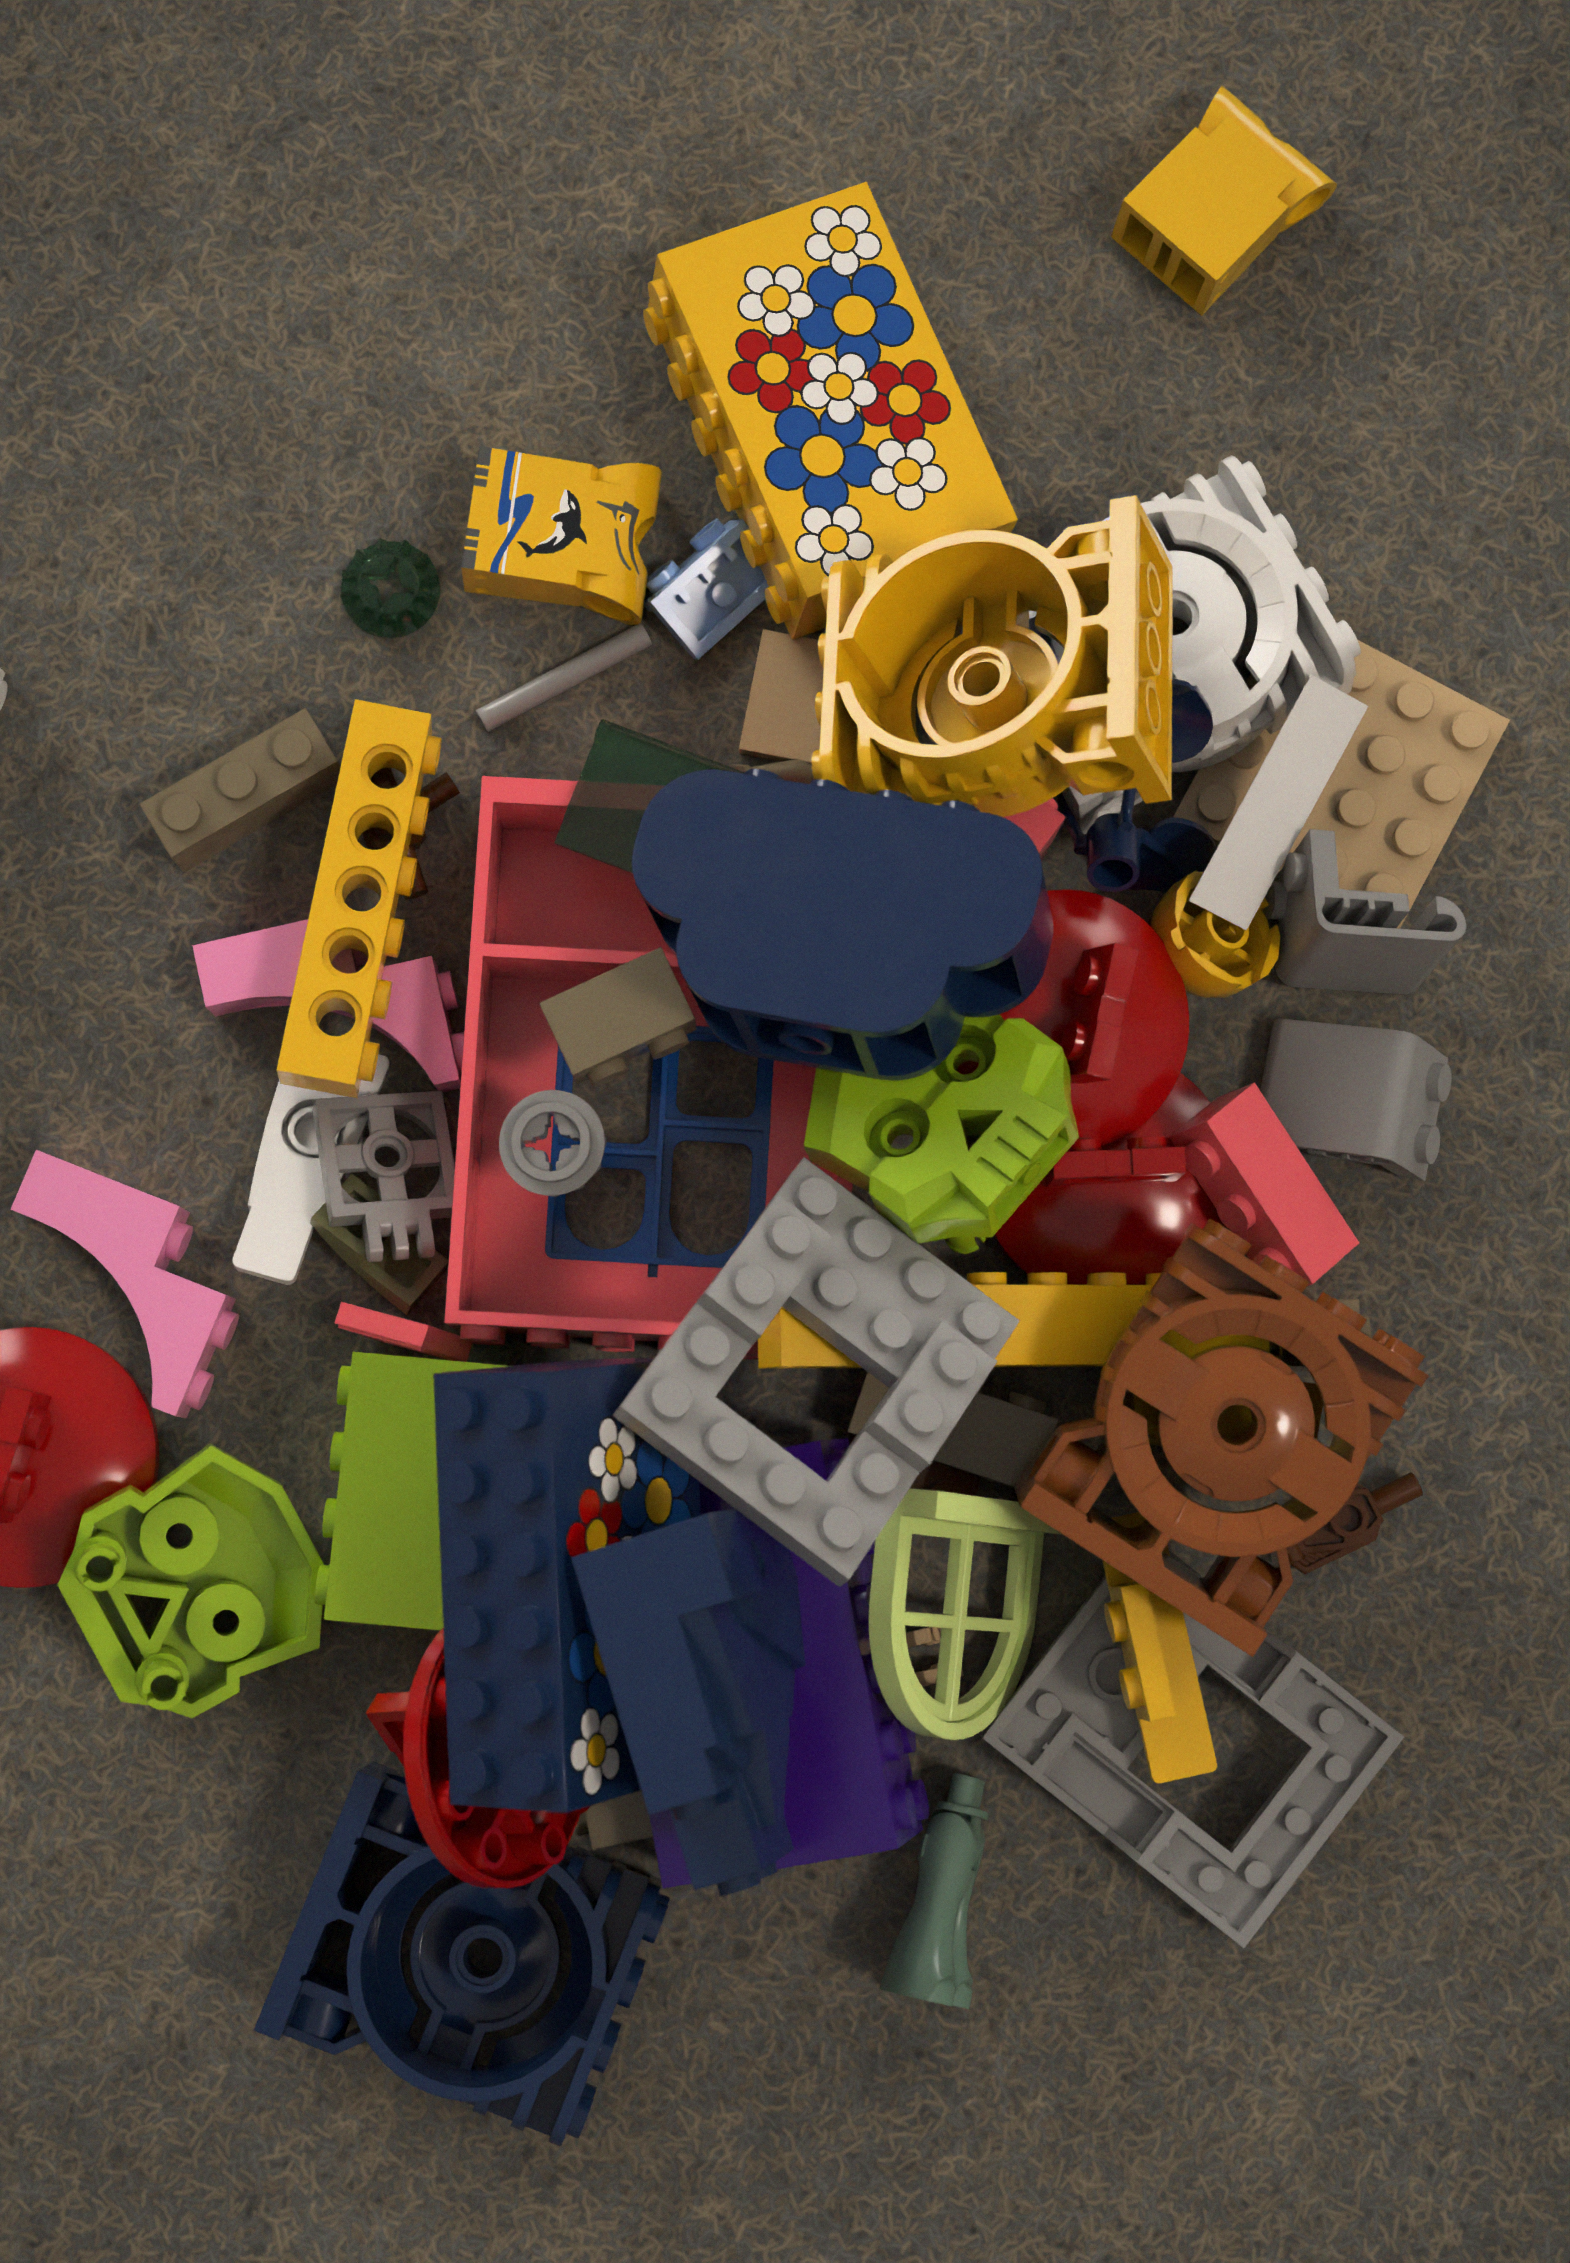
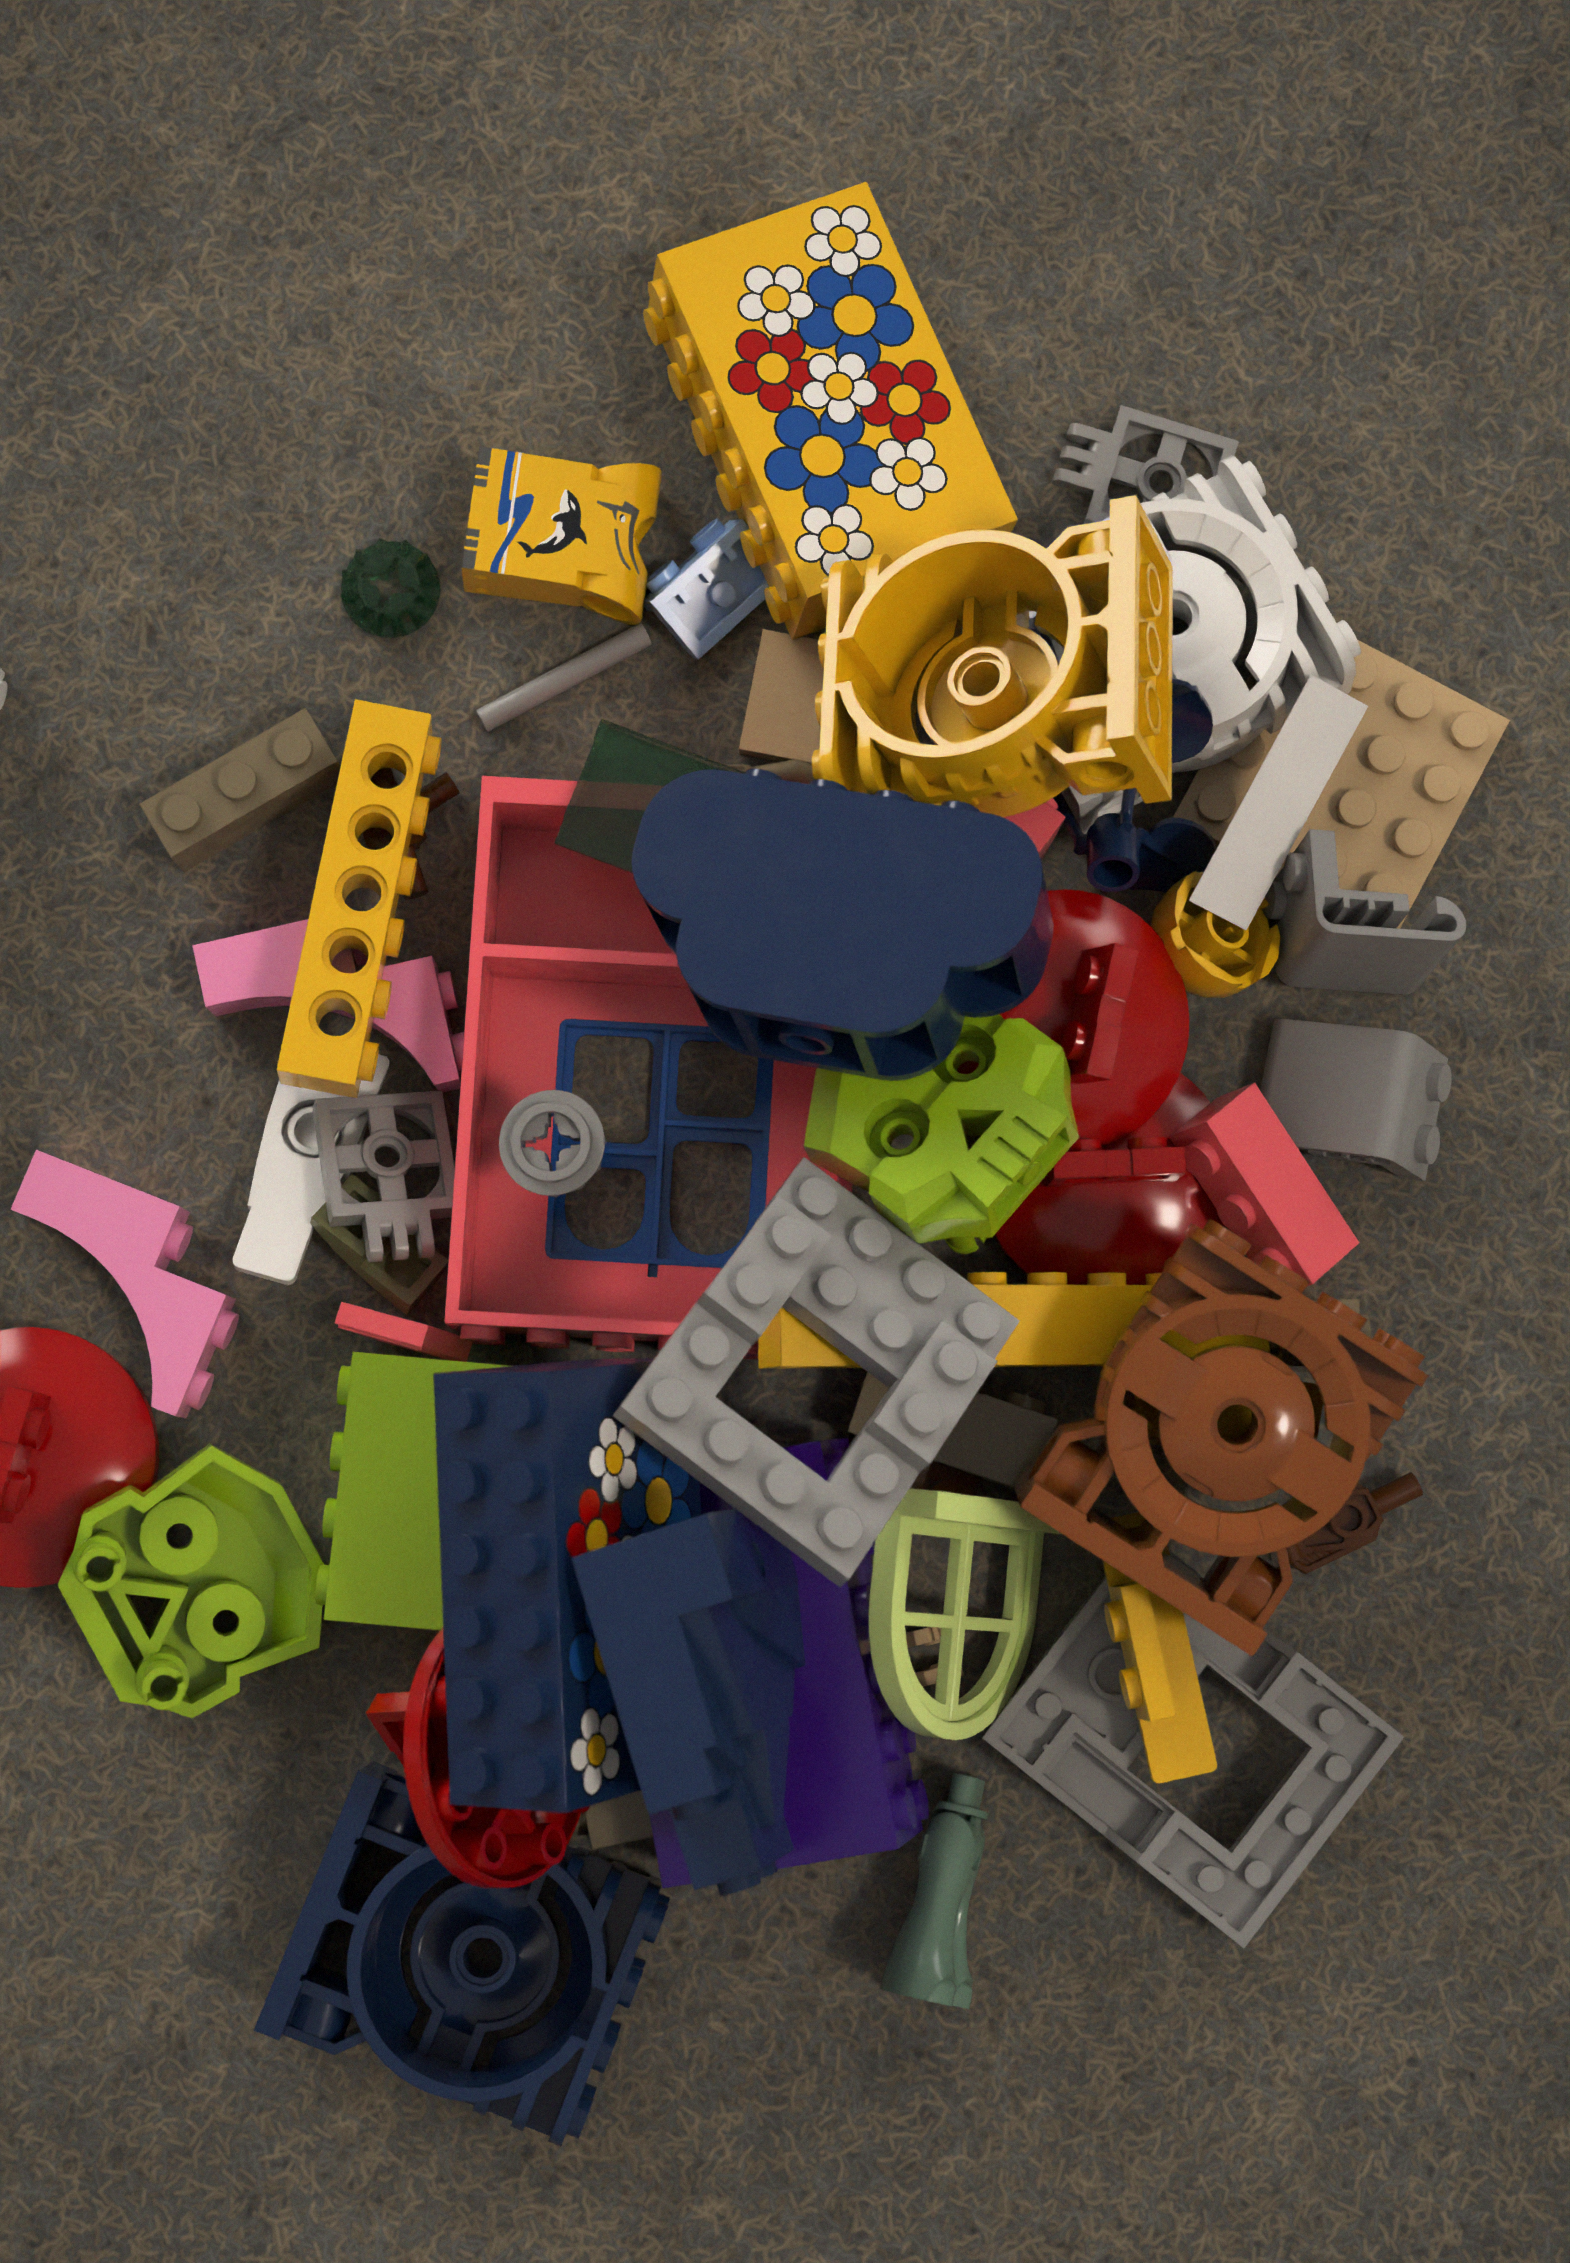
(620, 1018): dark tan brick -> none
(1103, 464): none -> light grey piece
(1218, 202): yellow piece -> none

